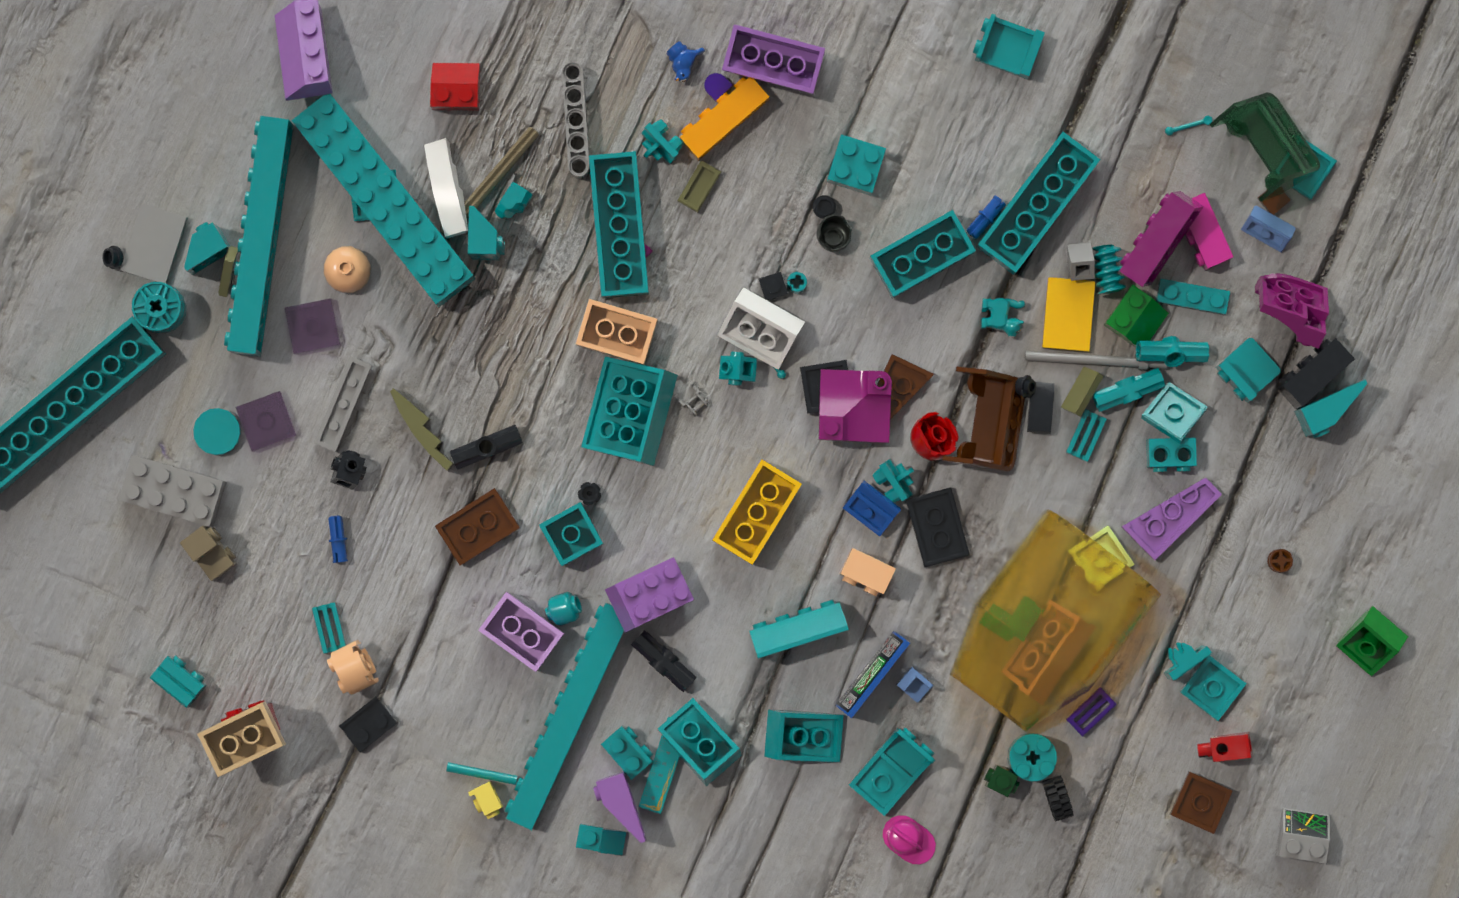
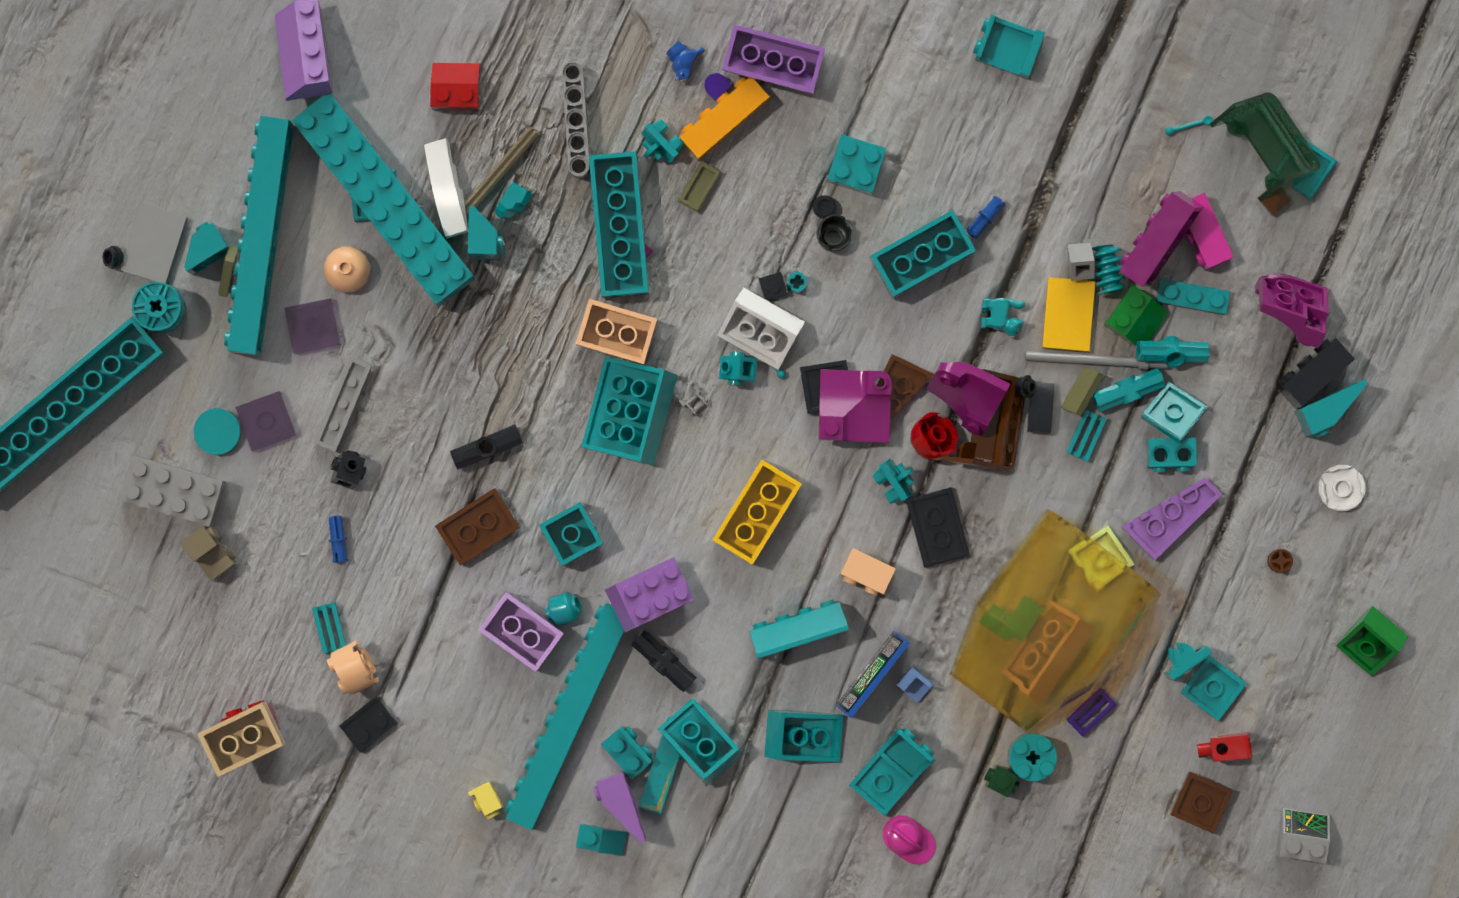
(178, 681): teal brick -> none
(416, 422): olive slope -> none
(481, 773): teal bar -> none
(594, 488): black plate -> none
(871, 508): blue plate -> none
(969, 393): none -> magenta slope
(1038, 203): teal brick -> none
(1058, 798): black tyre -> none
(1248, 370): teal bracket -> none
(1268, 228): medium blue slope -> none
(1341, 488): none -> white tile

